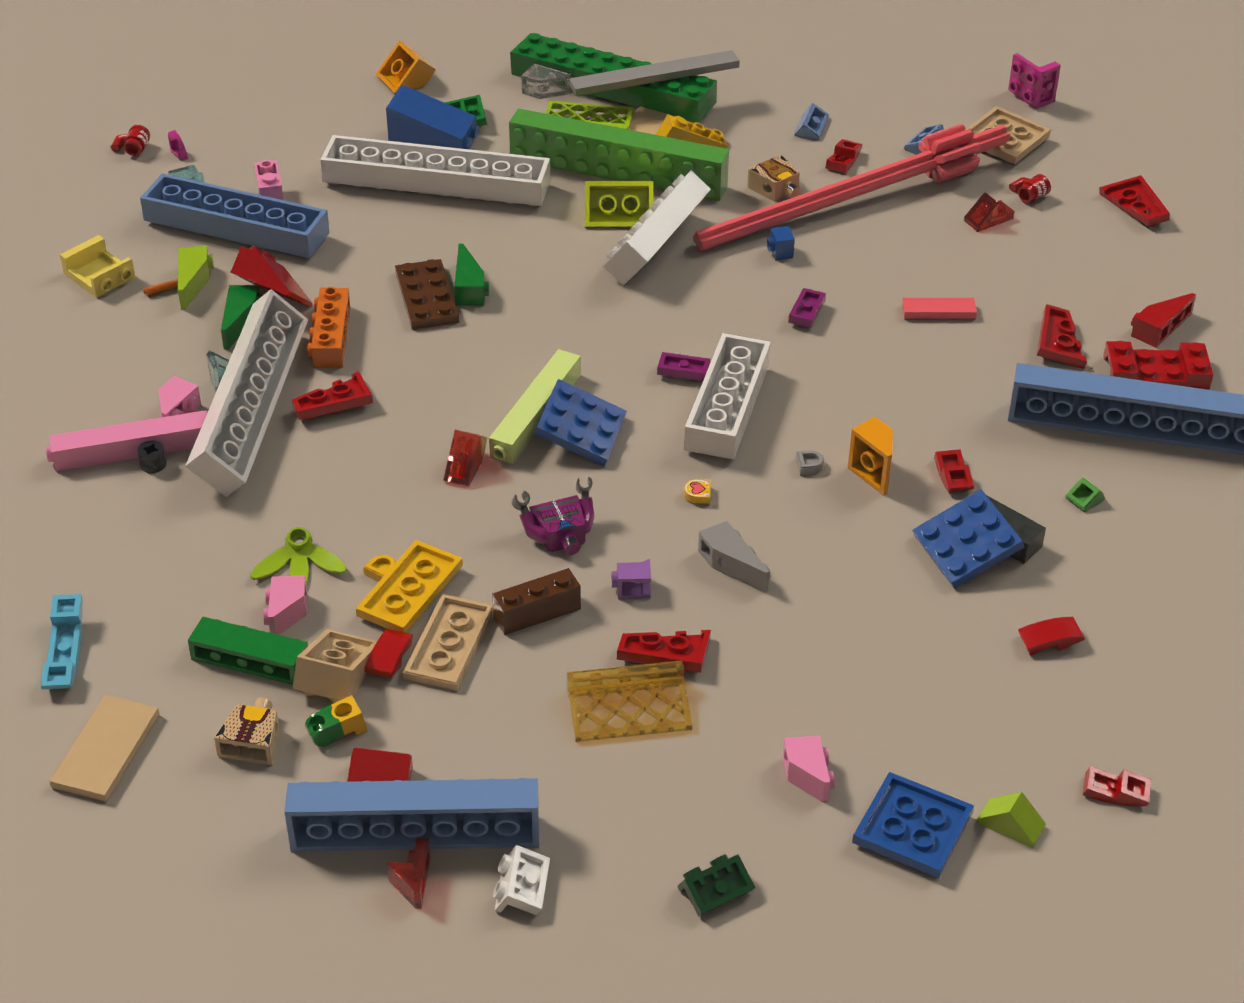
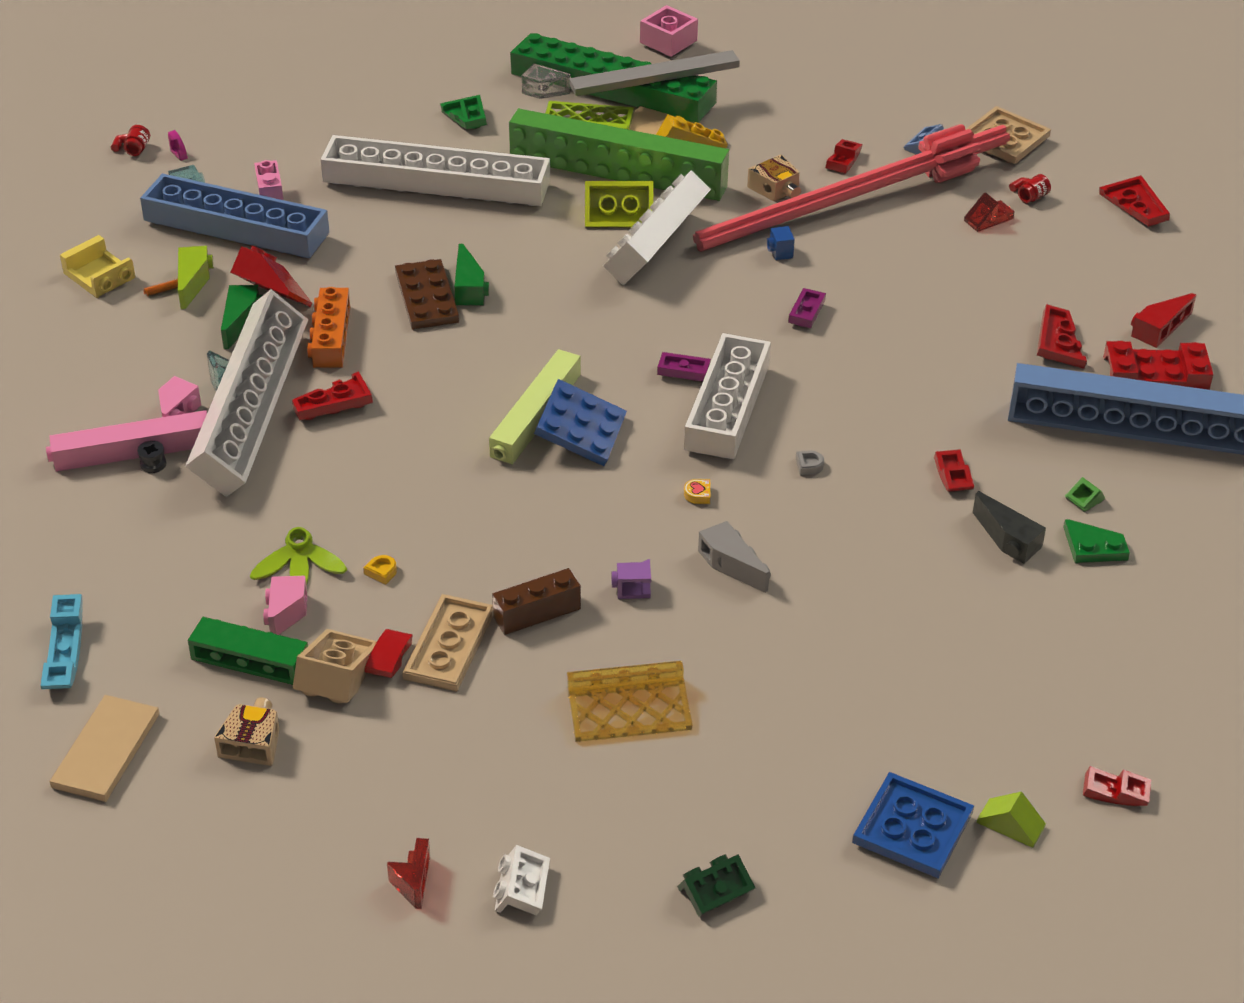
(335, 722): leg -> none
(379, 766): red slope -> none
(399, 811): medium blue brick -> none
(405, 68): light orange slope -> none
(409, 587): yellow plate -> none
(427, 121): blue slope -> none
(464, 457): clear red slope -> none
(559, 522): magenta torso -> none
(654, 648): red wing -> none
(668, 30): none -> bright pink brick
(807, 766): bright pink slope -> none
(812, 123): medium blue slope -> none
(872, 453): light orange slope -> none
(939, 308): coral tile -> none
(968, 538): blue plate -> none
(1033, 83): dark pink bracket -> none
(1051, 632): red slope -> none
(1095, 543): none -> green wing

